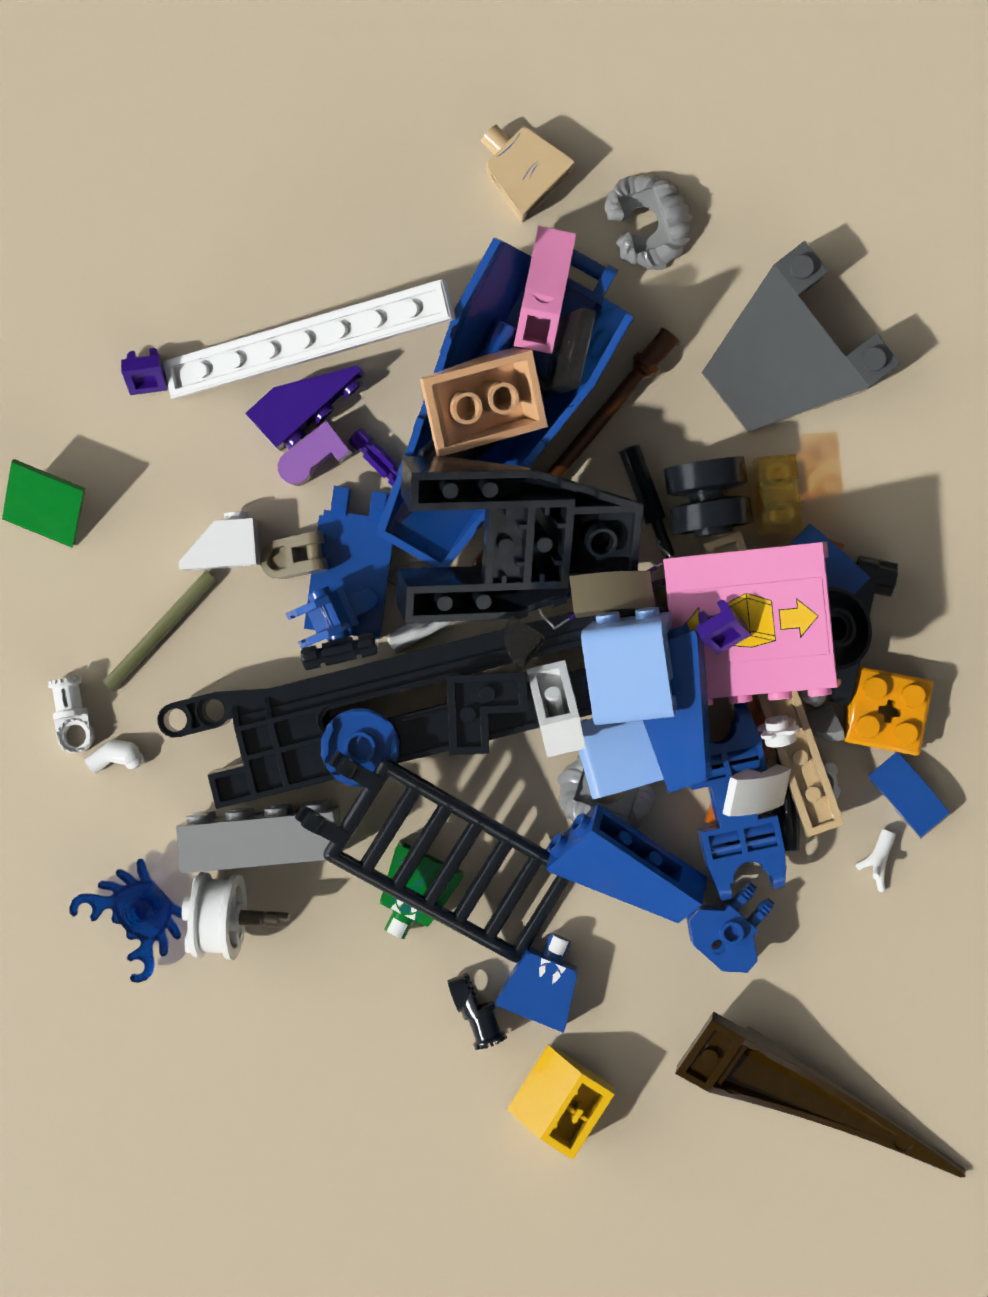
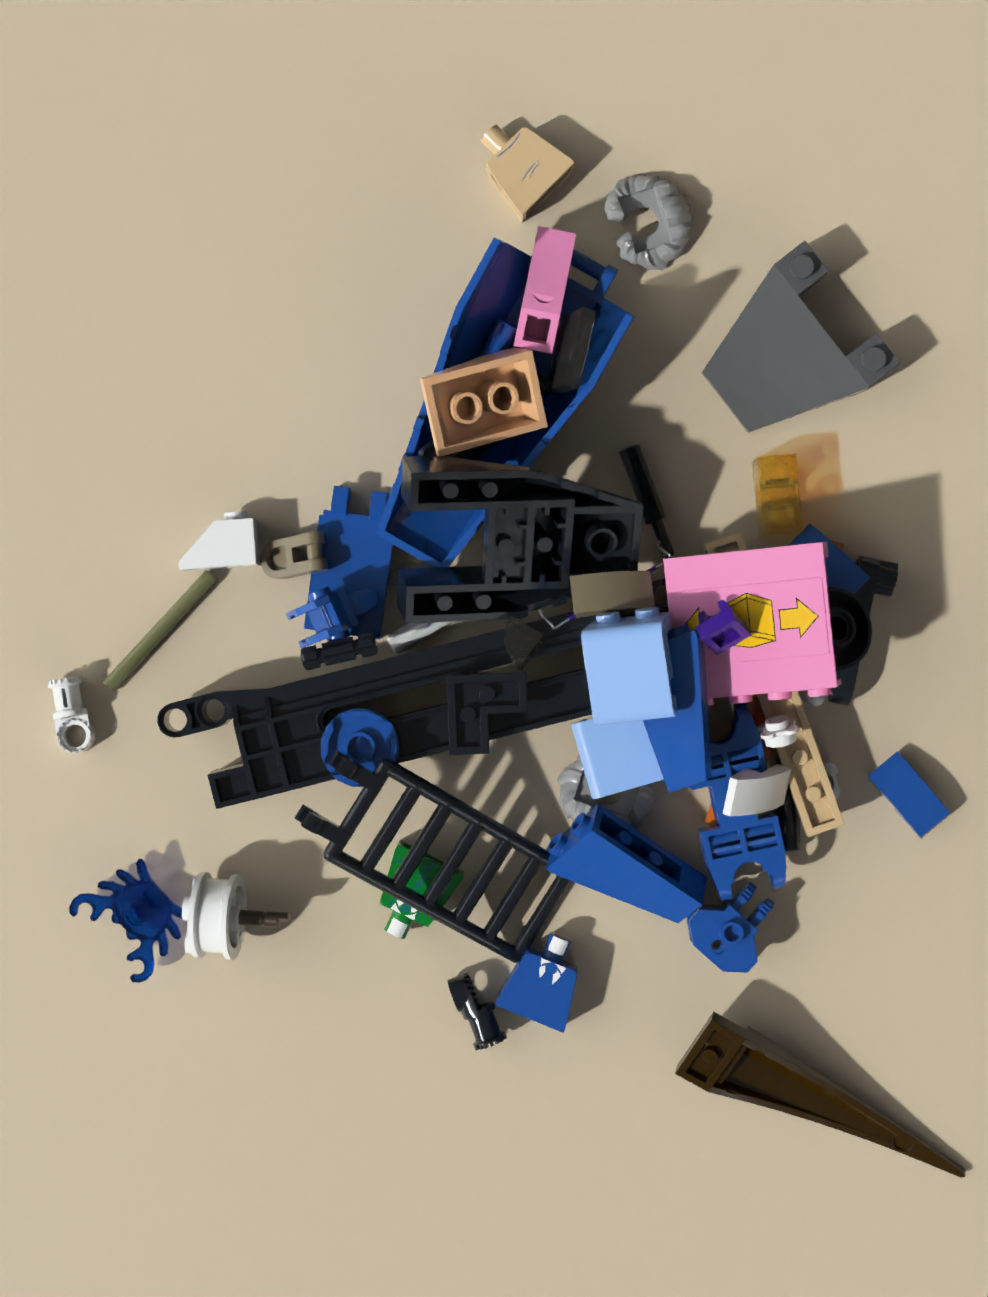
(43, 503): green piece -> none
(117, 752): white arm -> none
(144, 373): dark purple tile -> none
(249, 838): light grey brick -> none
(295, 405): dark purple slope -> none
(310, 339): white tile -> none
(311, 452): medium lavender leg -> none
(375, 455): dark purple axle -> none
(556, 708): white slope -> none
(561, 1101): yellow slope -> none
(644, 366): reddish brown bar -> none
(706, 486): black wheel -> none
(825, 724): light grey tile -> none
(879, 858): white bar -> none
(900, 732): light orange brick -> none

